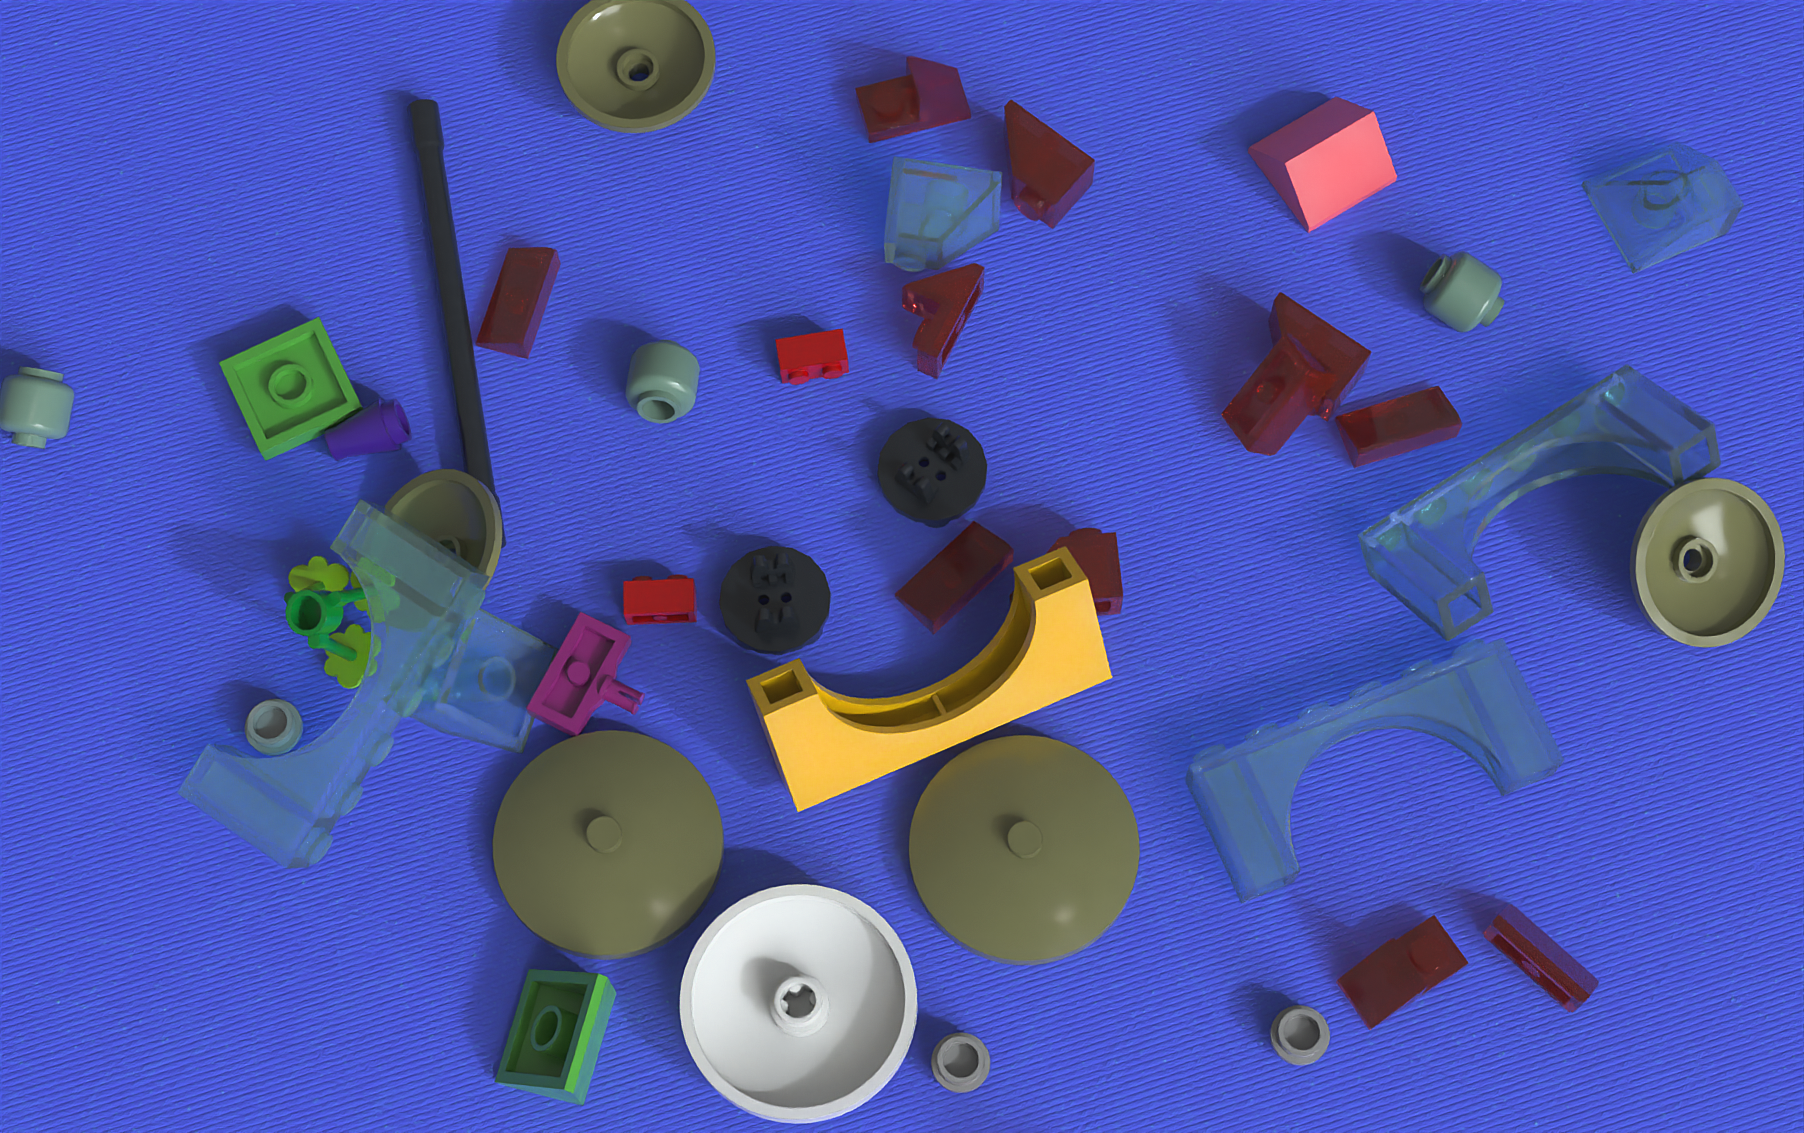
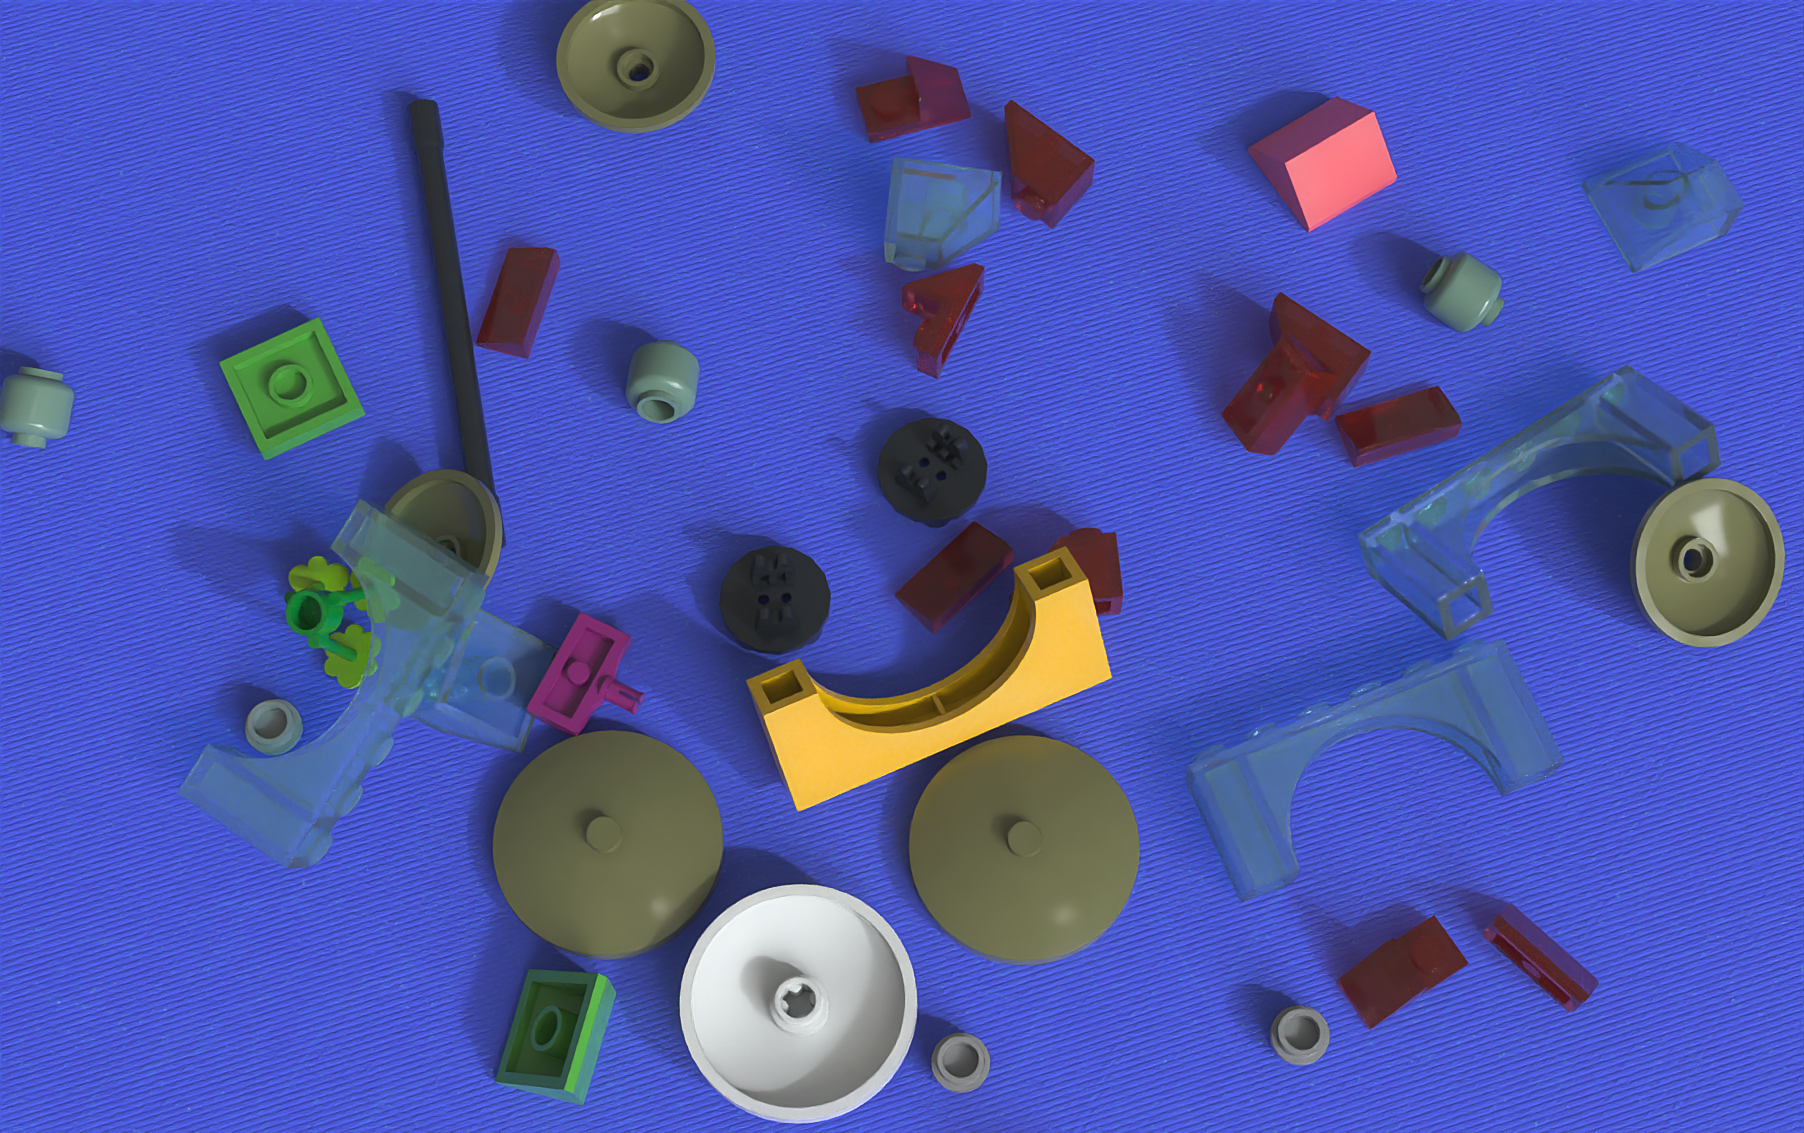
(370, 431): dark purple cone -> none
(659, 600): red piece -> none
(812, 356): red piece -> none

